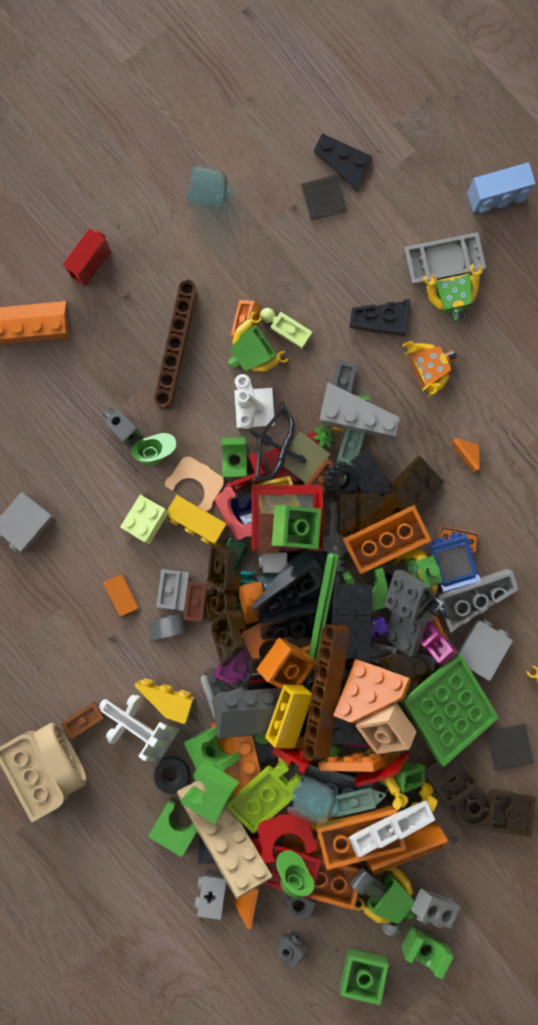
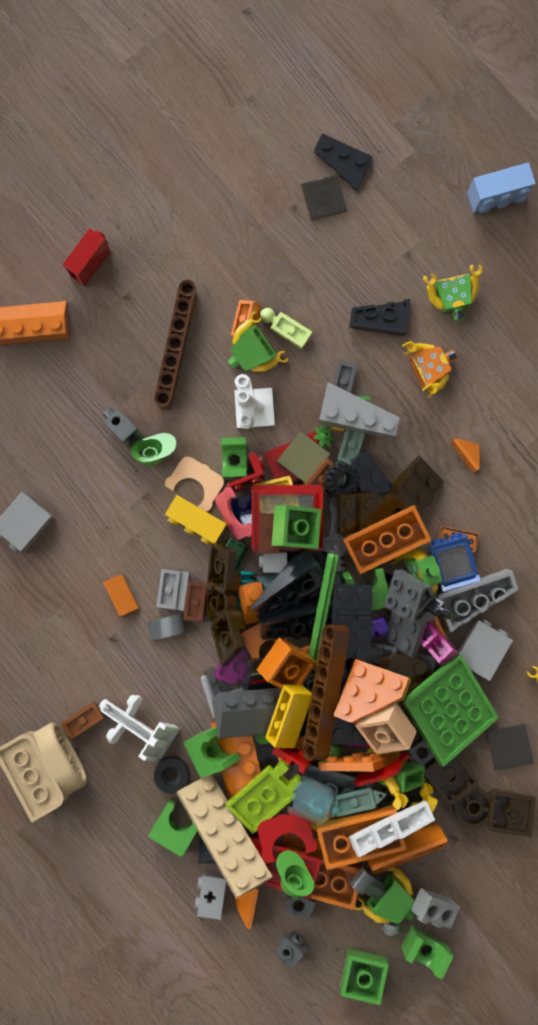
(144, 519): yellowish green plate -> none
(169, 703): yellow slope -> none
(208, 188): clear light blue cylinder -> none
(219, 789): bright green piece -> none
(284, 449): black piece -> none
(420, 759): none -> dark grey brick
(444, 258): light grey slope -> none

